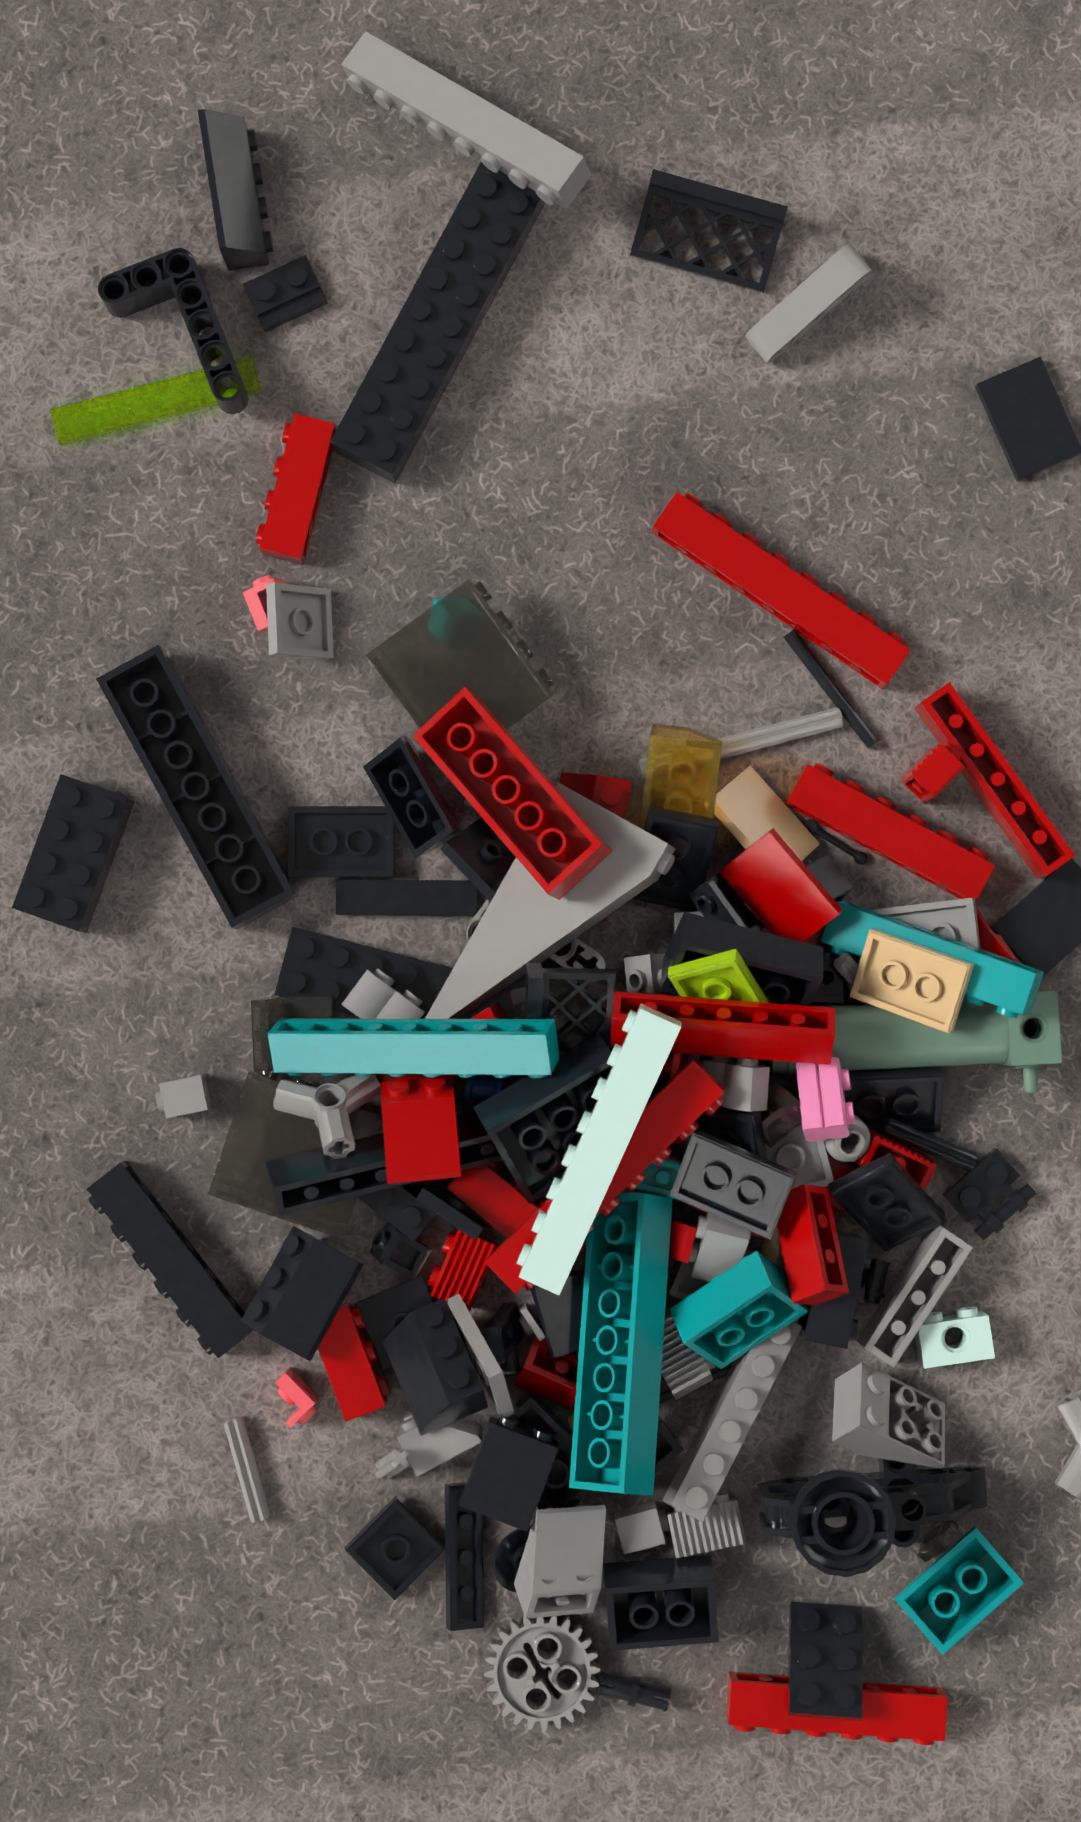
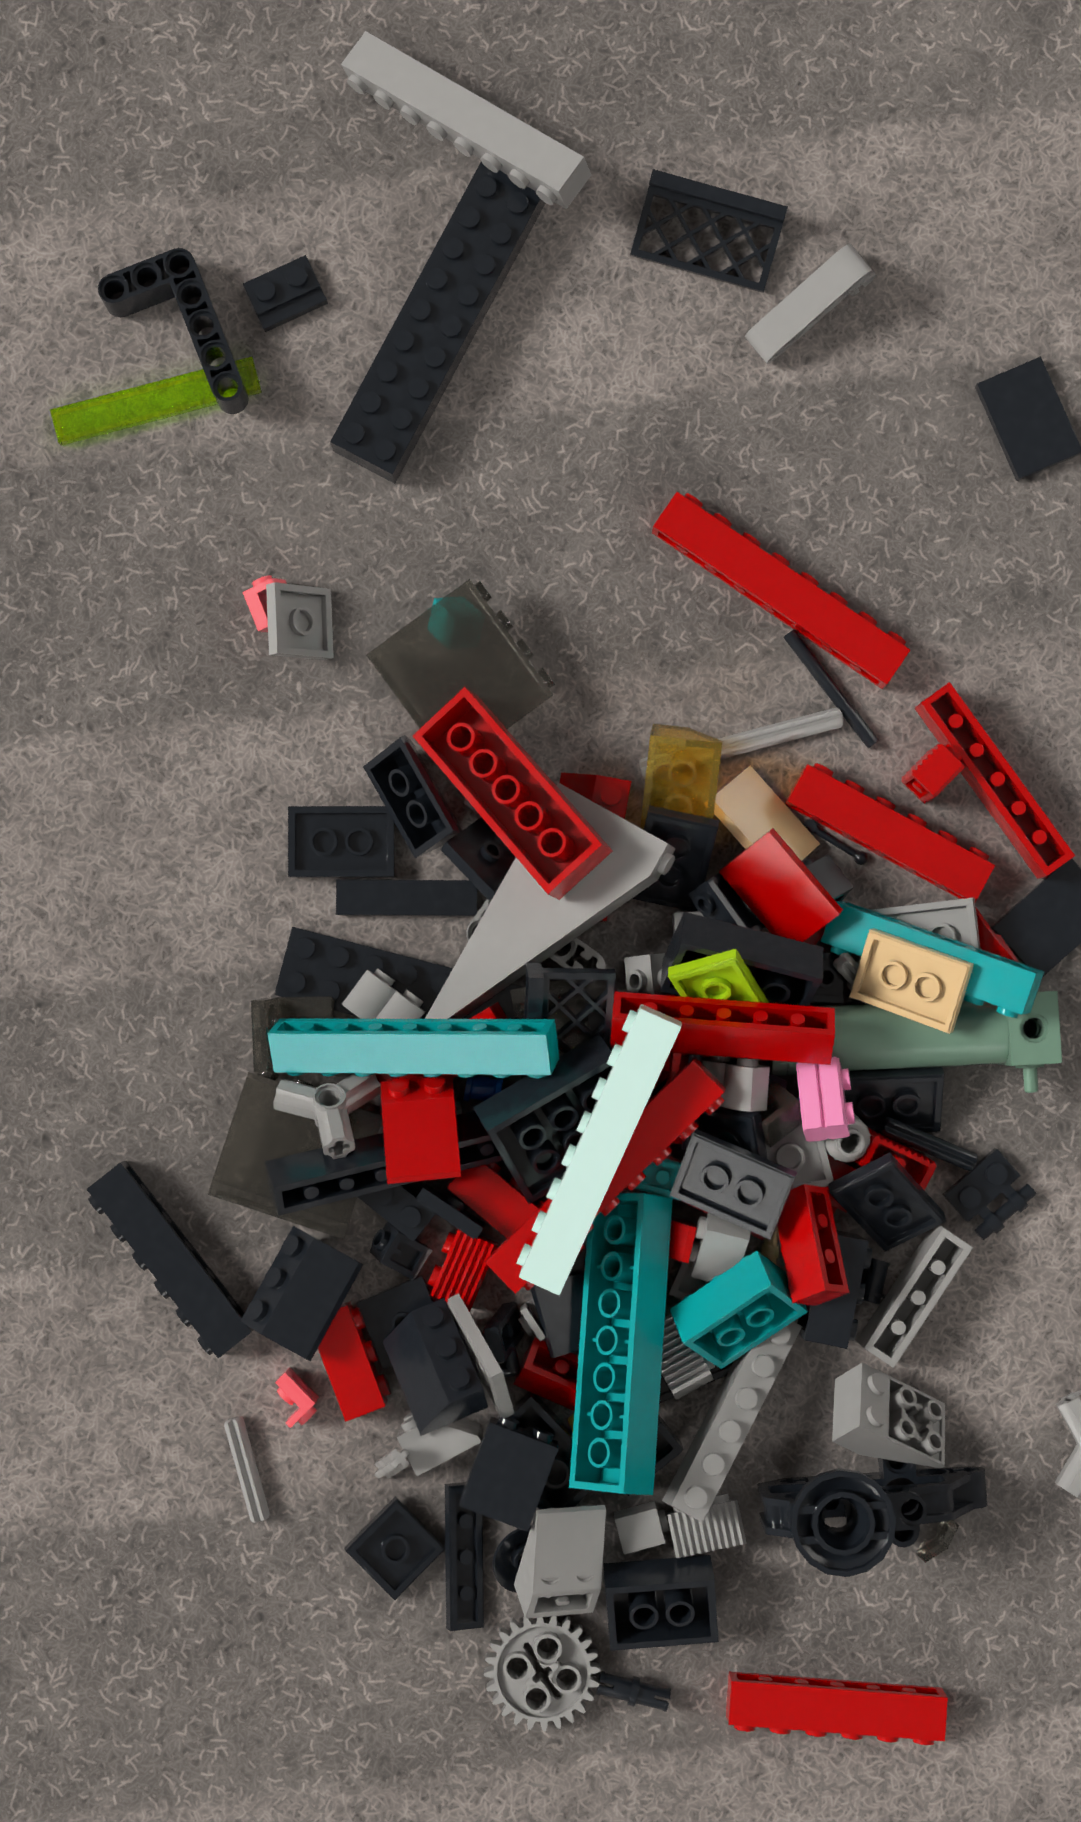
(73, 854): black brick -> none
(183, 1096): light grey brick -> none
(197, 787): black brick -> none
(234, 189): black slope -> none
(297, 489): red brick -> none
(825, 1661): black plate -> none
(958, 1590): teal slope -> none
(972, 1346): light aqua brick -> none

